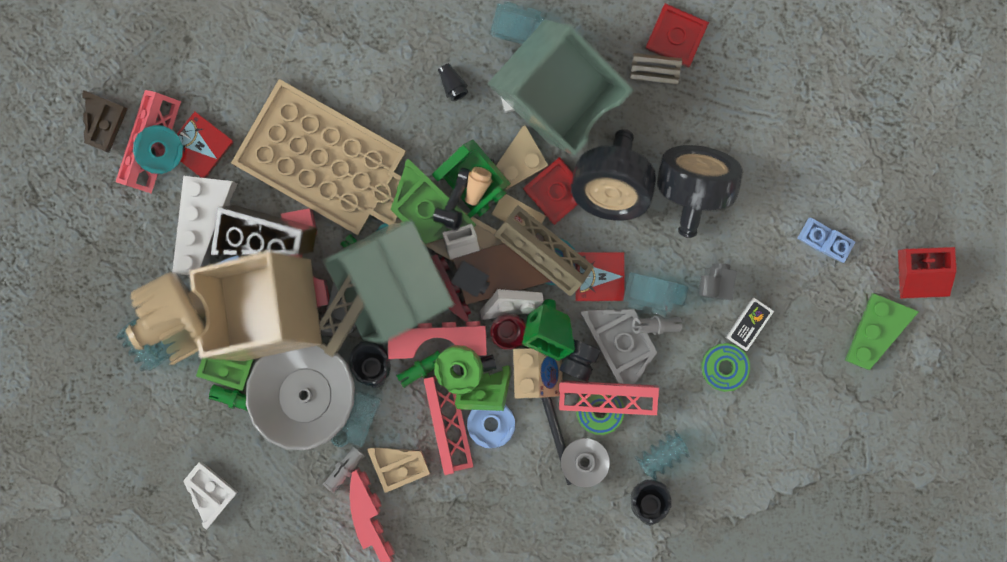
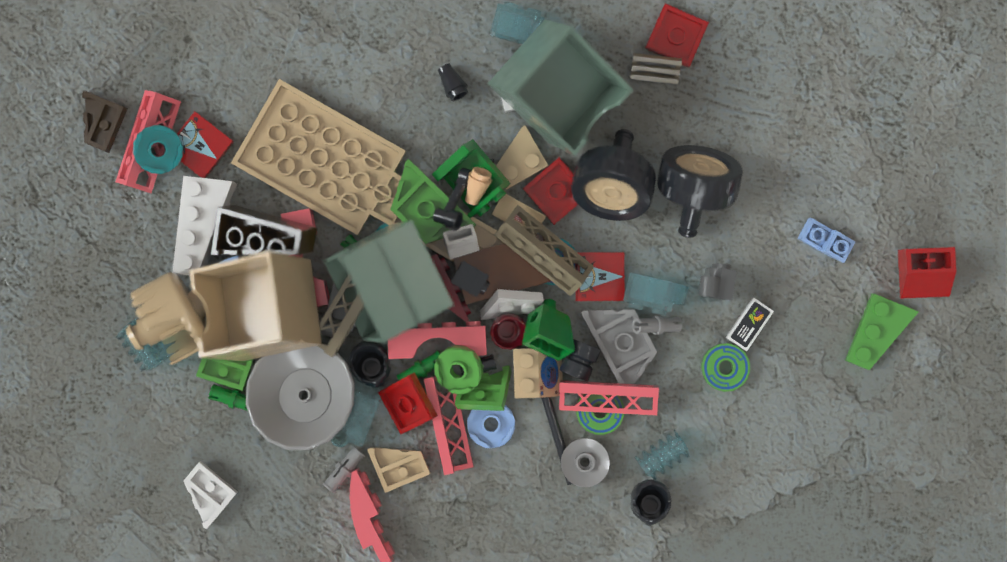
(407, 403): none -> red tile

